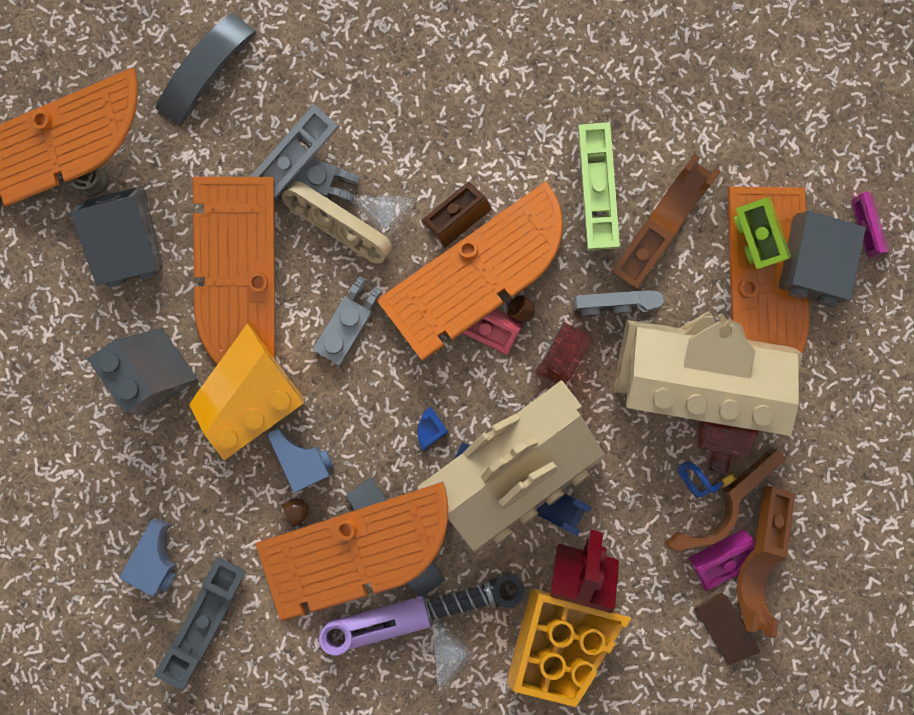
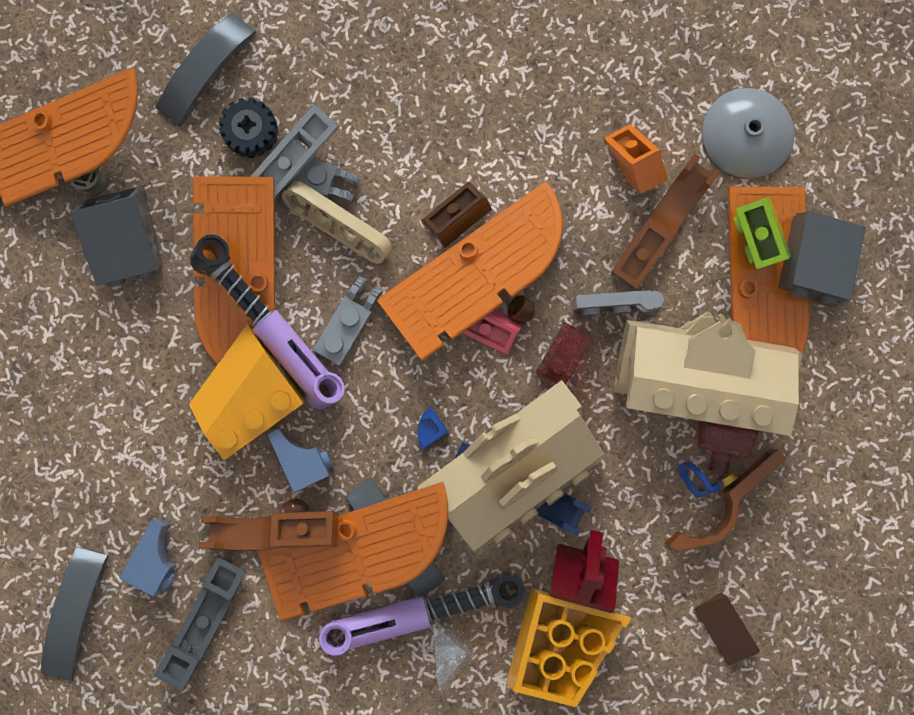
(71, 613): none -> dark grey slope
(142, 371): dark grey slope -> none
(253, 138): none -> black wheel
(269, 325): none -> piece
(271, 532): none -> dark orange piece
(386, 212): clear slope -> none
(598, 186): yellowish green hinge -> none
(637, 158): none -> orange slope
(722, 559): dark pink slope -> none
(736, 147): none -> light grey dish
(769, 549): dark orange piece -> none
(868, 216): dark pink slope -> none

